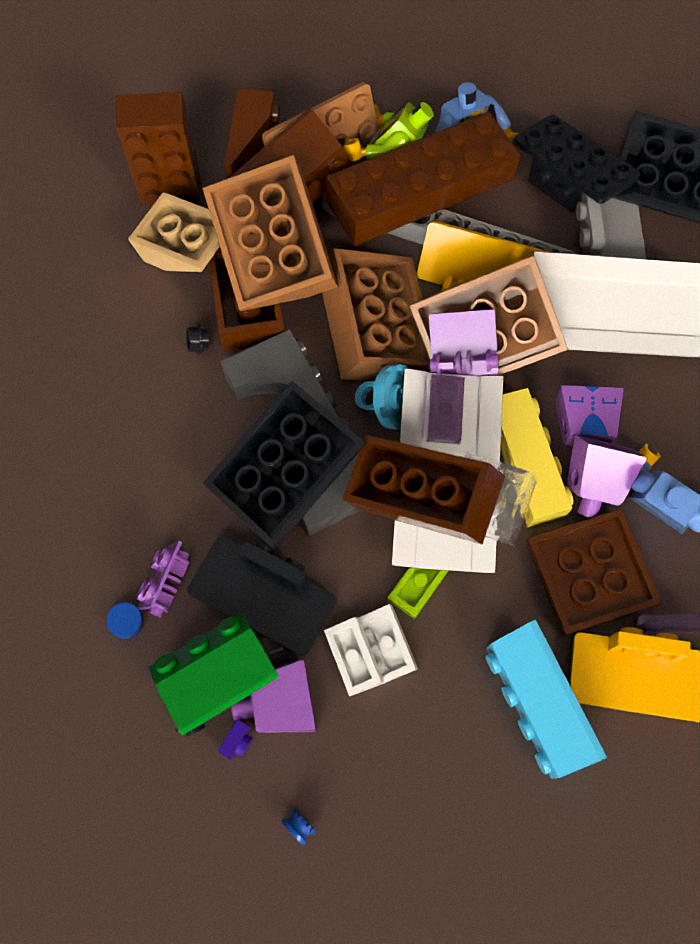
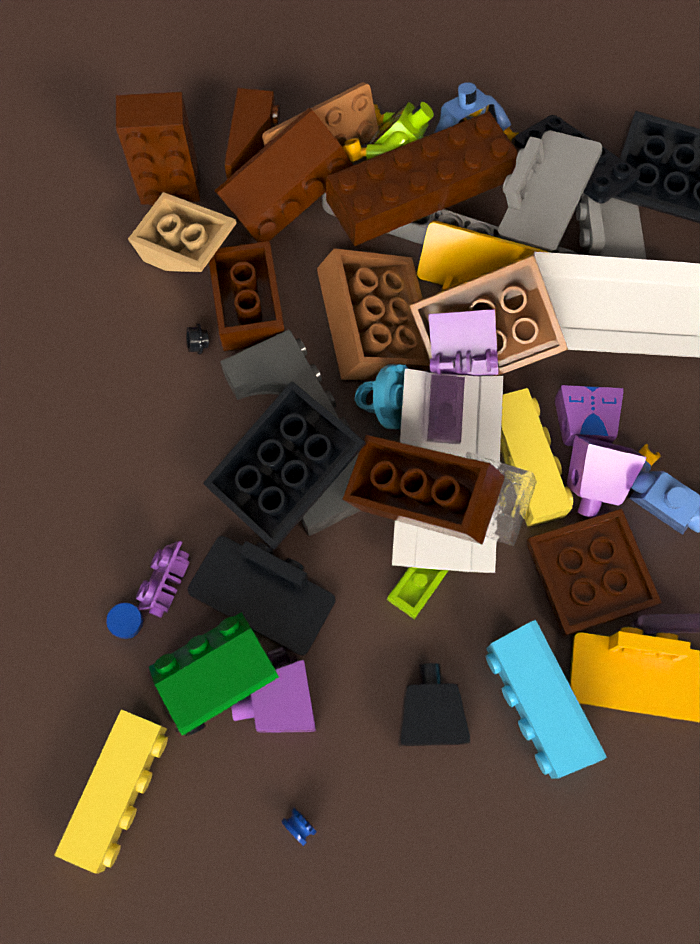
(111, 793): none -> light yellow brick
(237, 741): dark purple plate -> none
(270, 235): medium nougat slope -> none
(370, 650): white slope -> none
(432, 712): none -> black torso
(546, 188): none -> light grey bracket

